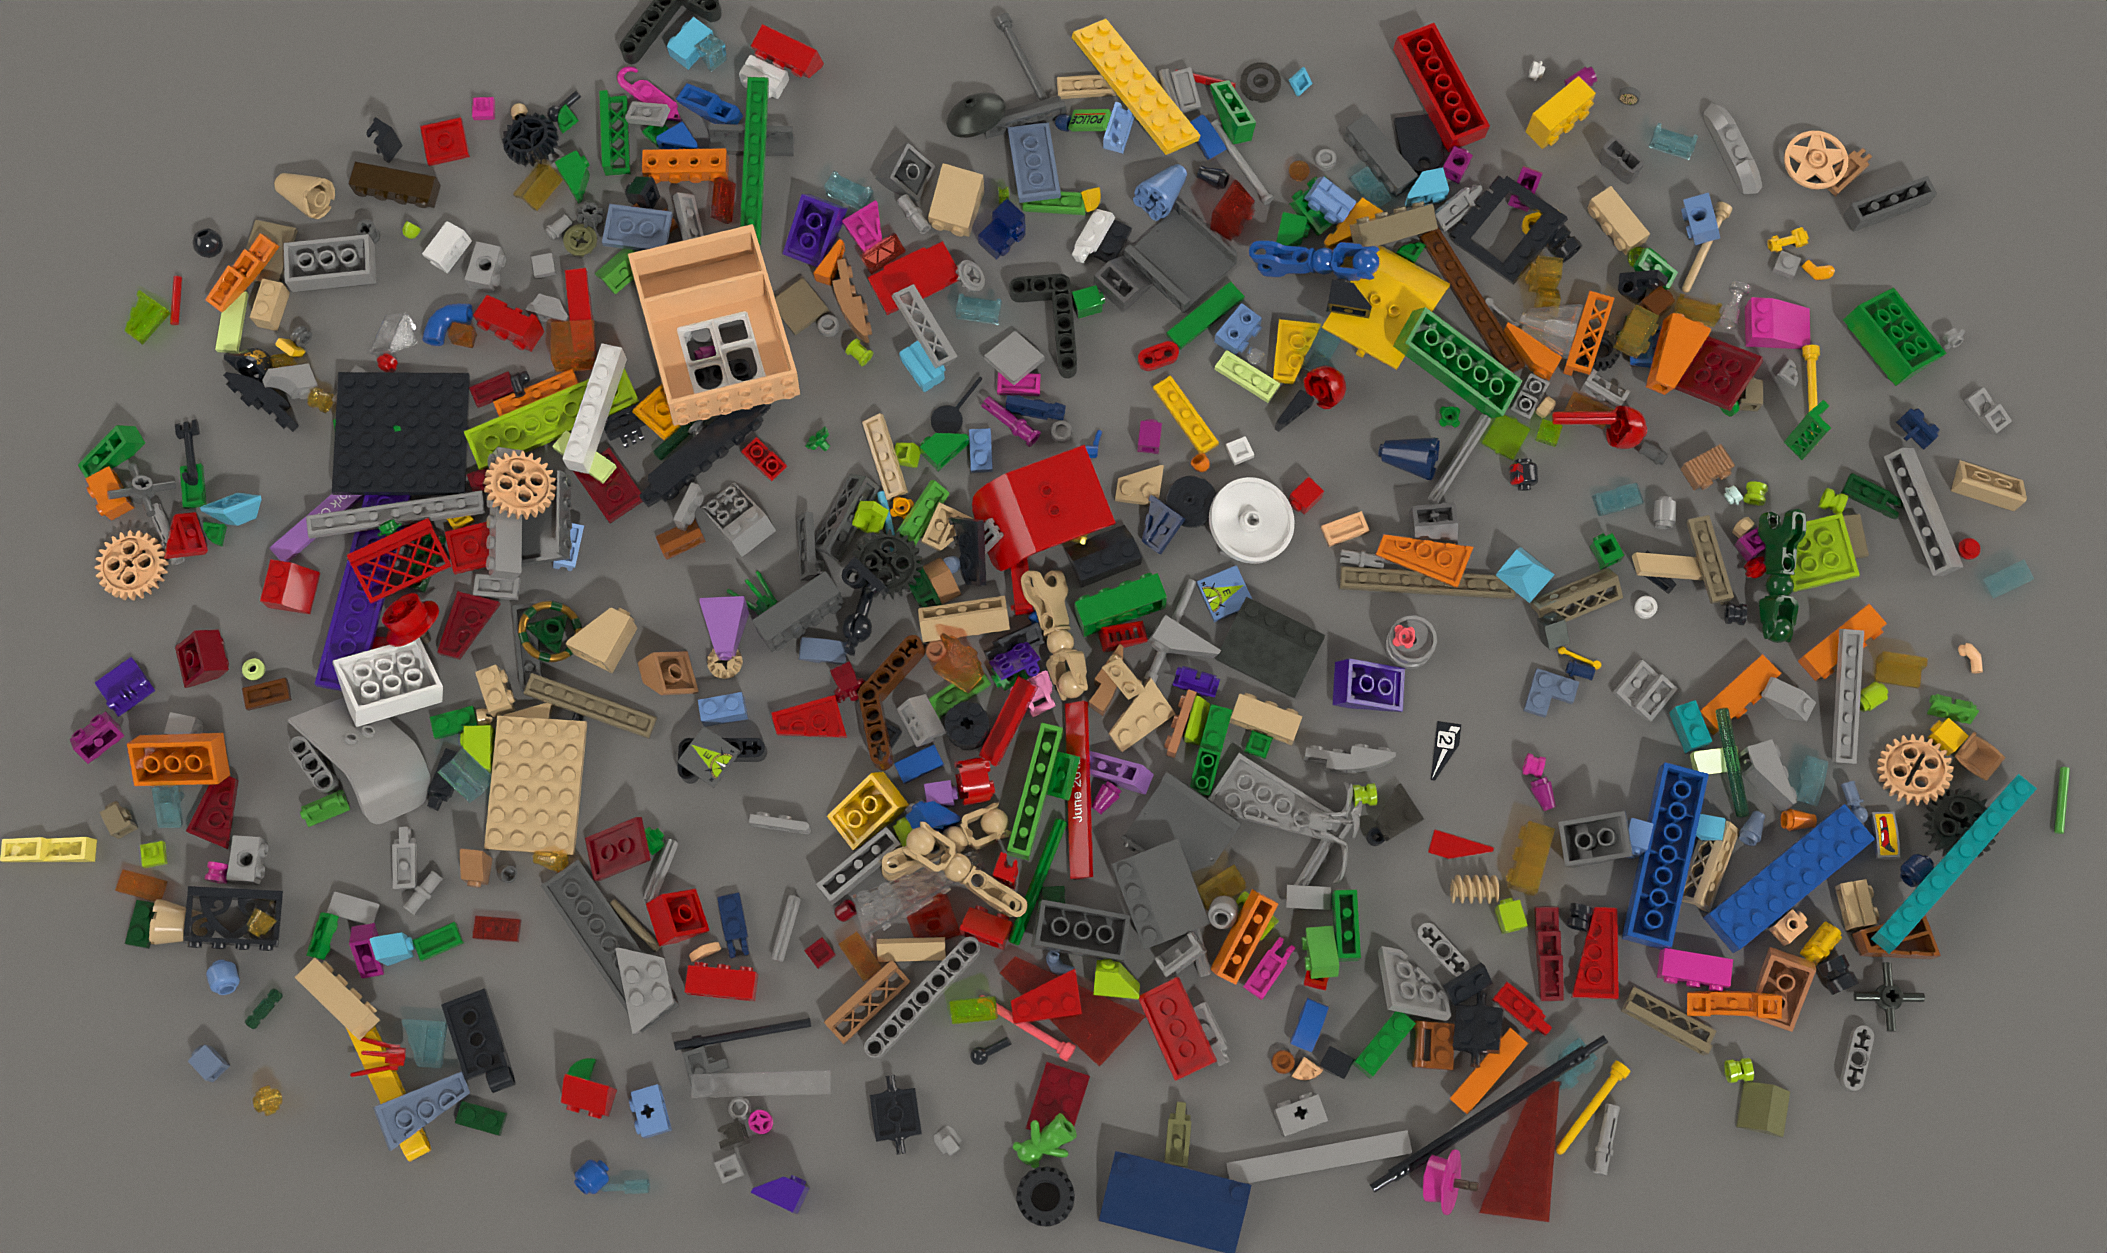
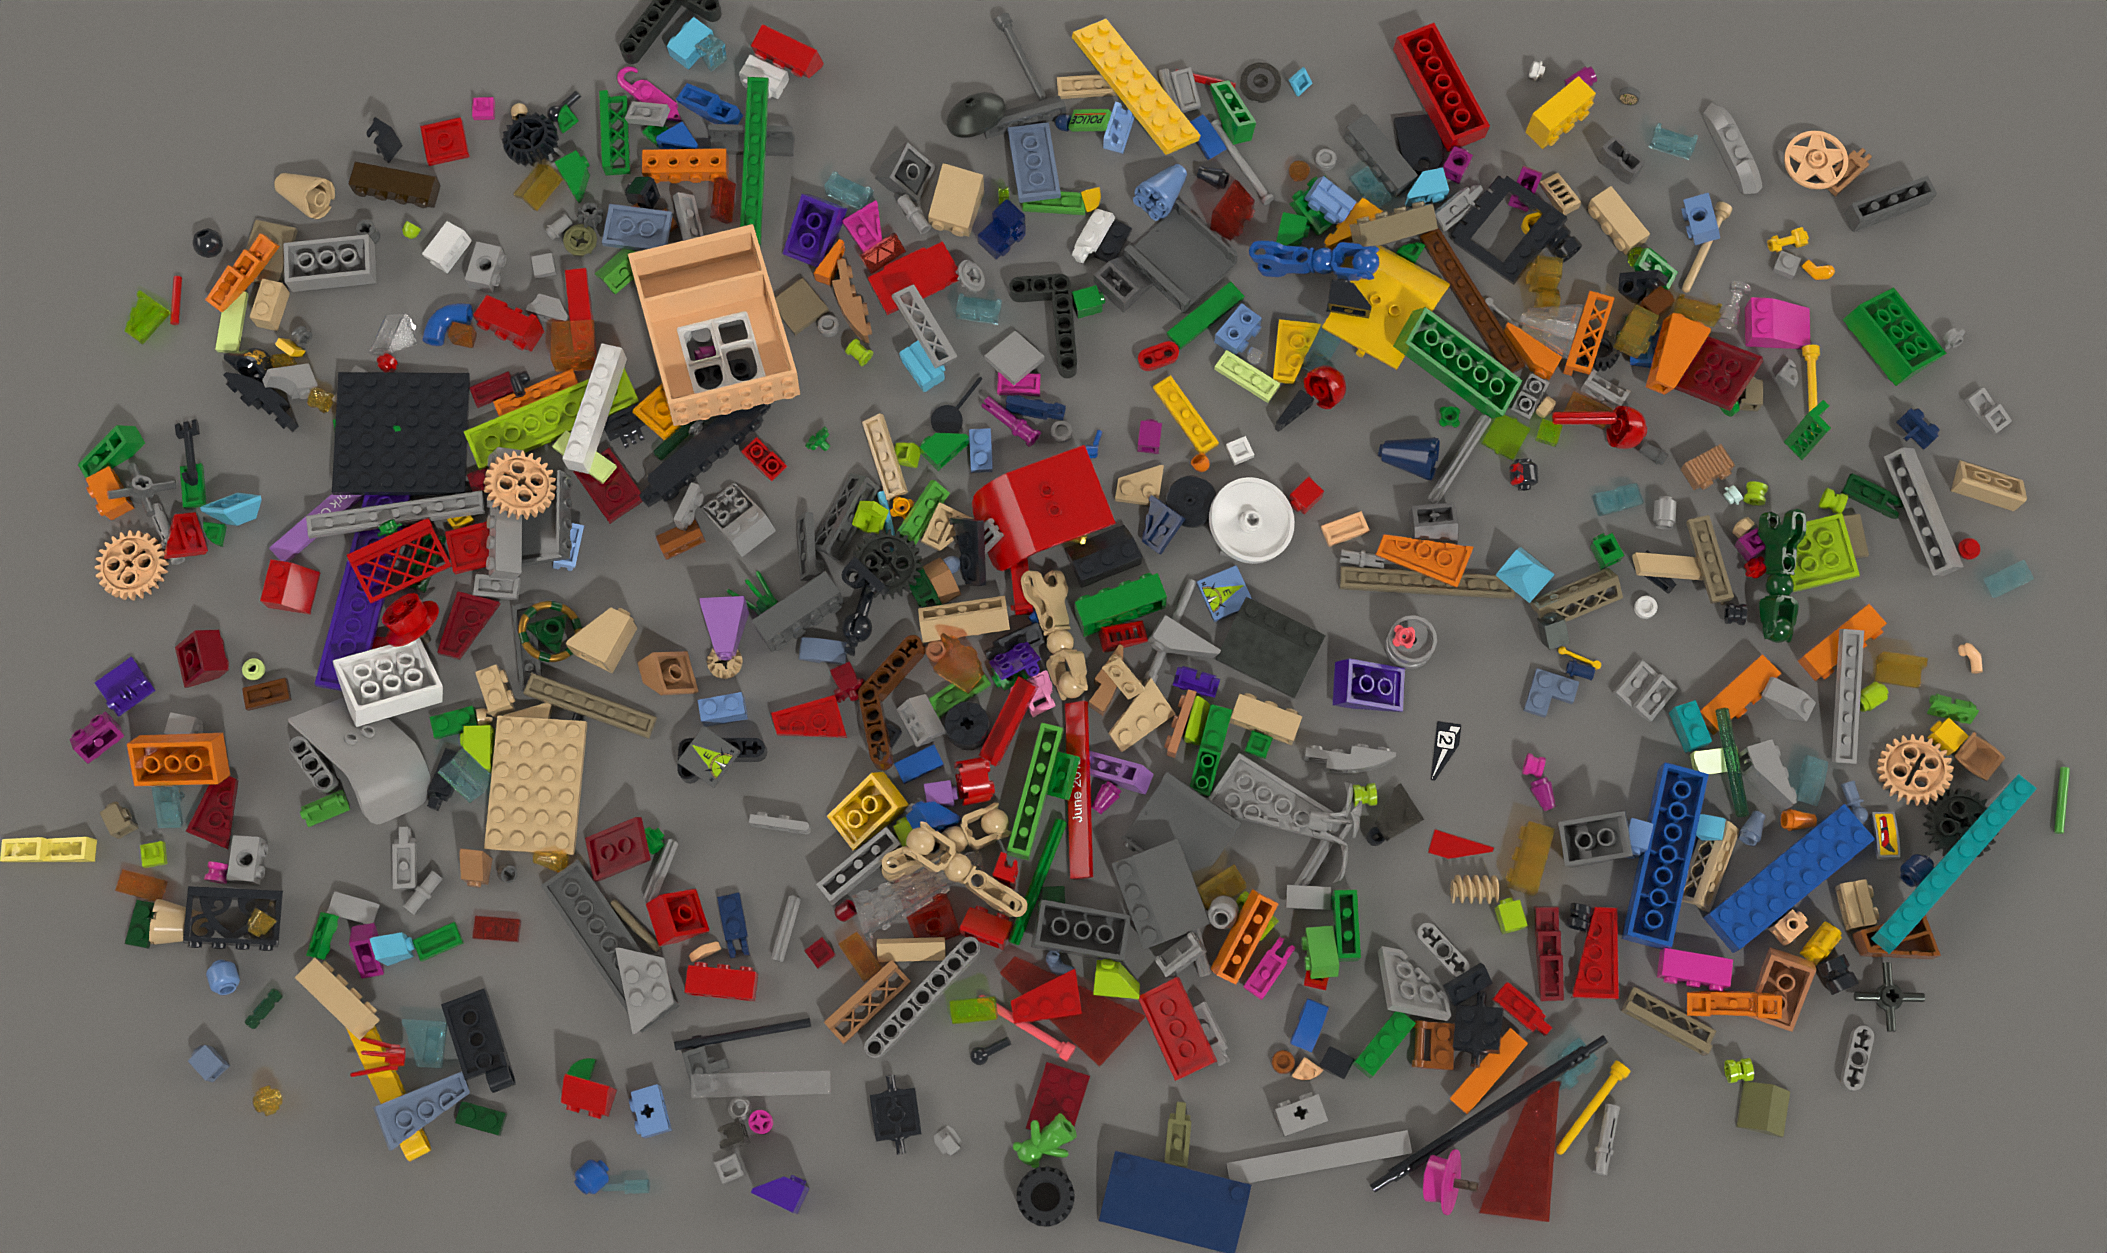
(1574, 202): none -> tan slope

